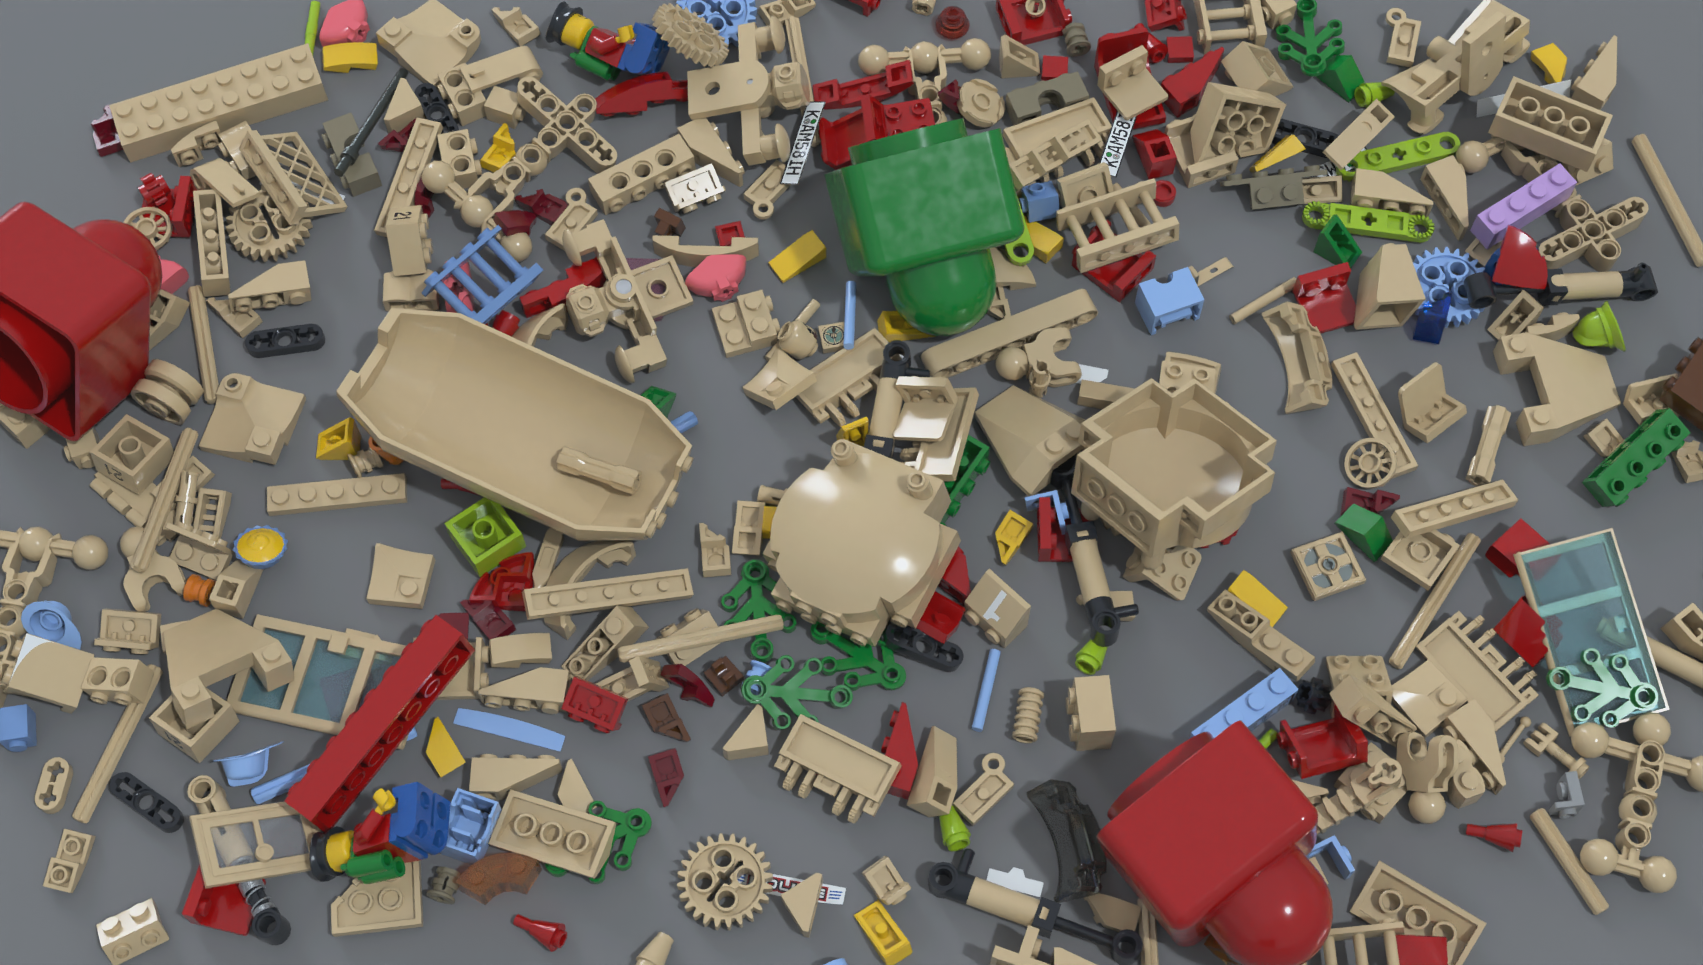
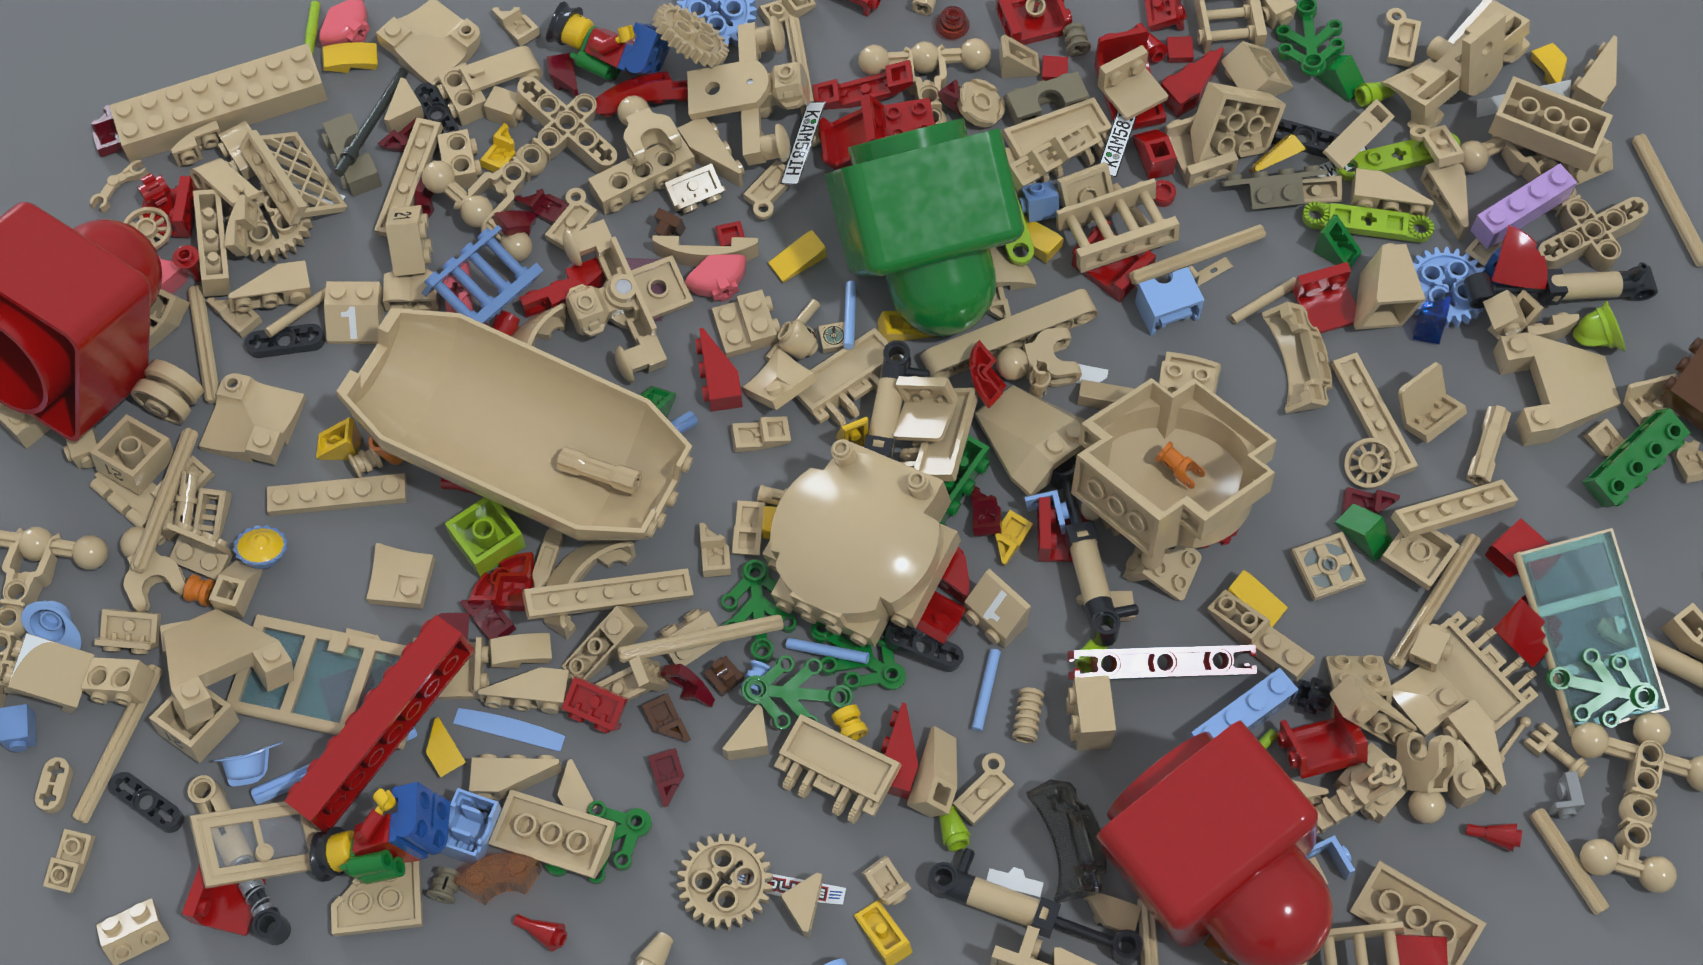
(114, 182): none -> tan piece
(187, 259): none -> red cone
(241, 220): none -> tan slope
(295, 314): none -> tan bar
(353, 312): none -> tan slope
(562, 72): none -> dark red slope
(645, 129): none -> tan piece
(722, 377): none -> red slope
(760, 435): none -> tan slope
(827, 650): none -> light blue bar
(850, 723): none -> yellow wheel
(984, 378): none -> red brick
(986, 514): none -> dark red slope
(1179, 464): none -> orange piece
(1180, 661): none -> piece
(1197, 254): none -> tan axle
(1431, 647): none -> tan brick
(1439, 144): none -> tan hinge
(1505, 313): none -> tan brick

